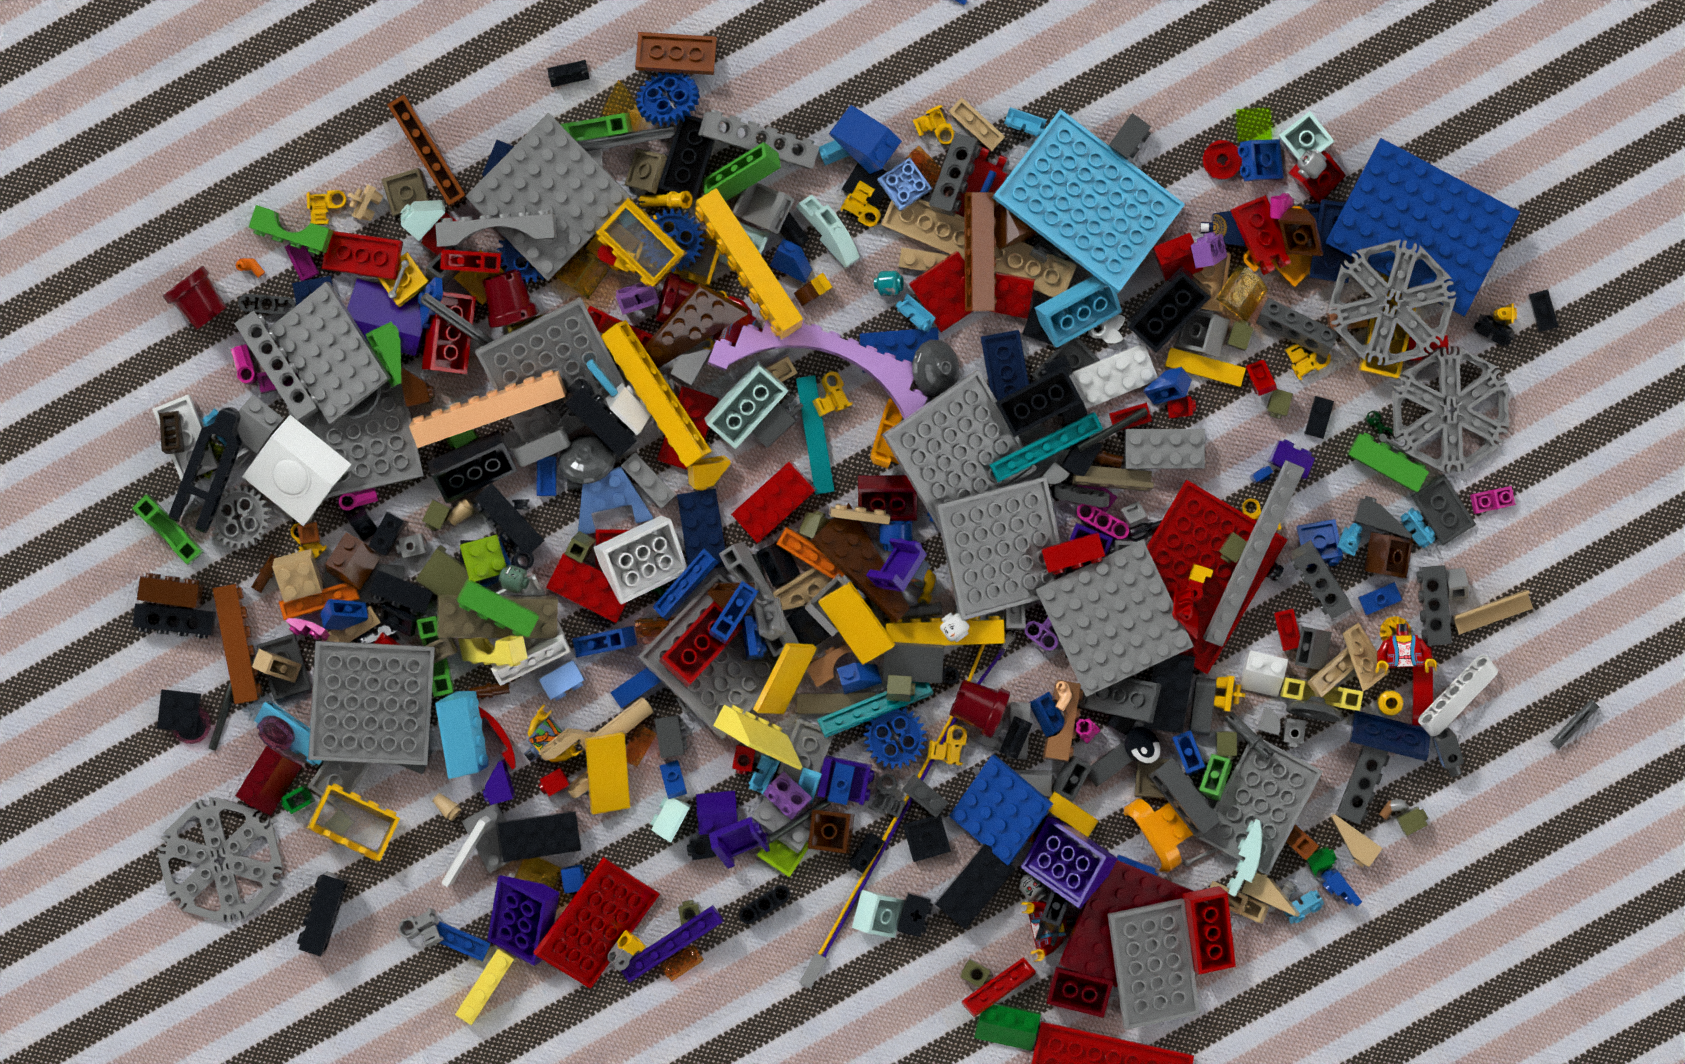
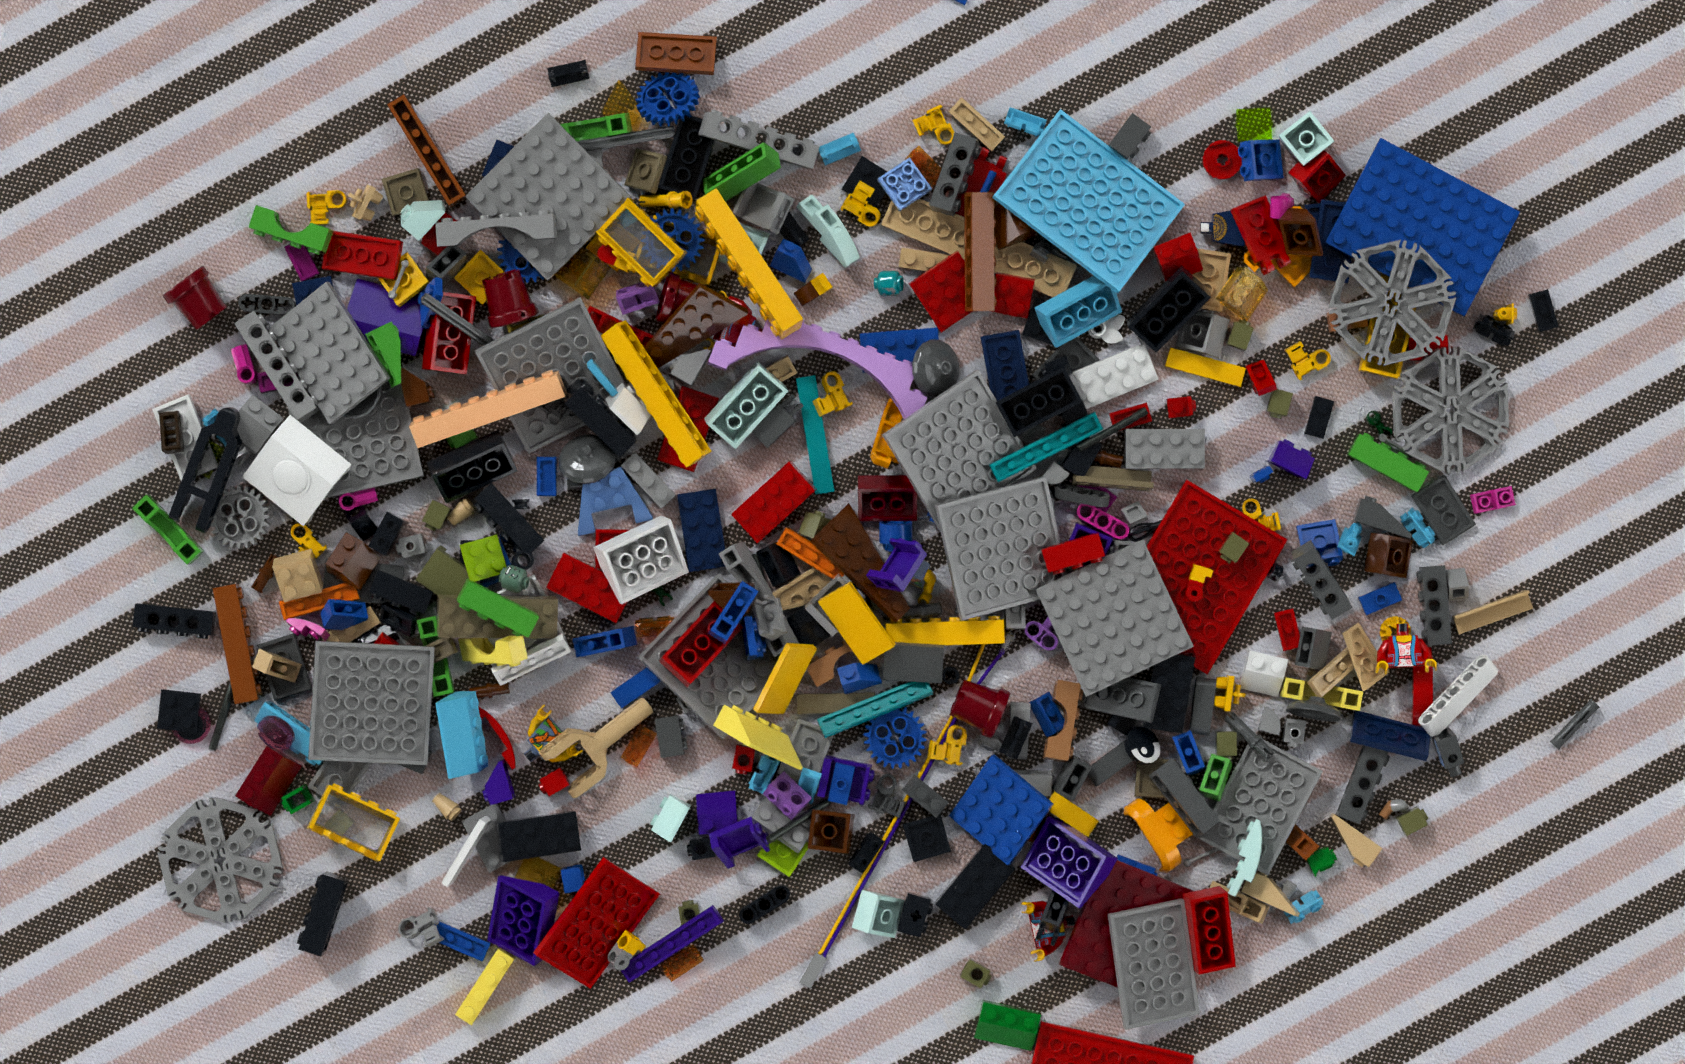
(170, 590): reddish brown brick -> none
(249, 264): orange arm -> none
(308, 533): dark orange tile -> none
(470, 261): red slope -> none
(541, 446): light grey beam -> none
(562, 679): light blue brick -> none
(580, 547): olive brick -> none
(607, 773): yellow tile -> none
(673, 779): blue plate -> none
(685, 584): blue plate -> none
(707, 471): yellow slope -> none
(860, 514): tan plate -> none
(865, 139): blue slope -> none
(900, 688): olive brick -> none
(919, 315): medium azure hinge -> none
(954, 627): white head -> none
(998, 987): red tile -> none
(1032, 888): light grey head -> none
(1064, 694): light nougat arm -> none
(1079, 992): dark red slope -> none
(1086, 730): dark pink piece -> none
(1169, 386): blue slope -> none
(1185, 611): red hinge -> none
(1208, 250): medium lavender brick -> none
(1253, 553): light grey plate -> none
(1297, 327): dark grey brick -> none
(1311, 164): light grey head -> none
(1337, 884): blue plate -> none
(1397, 702): yellow head -> none

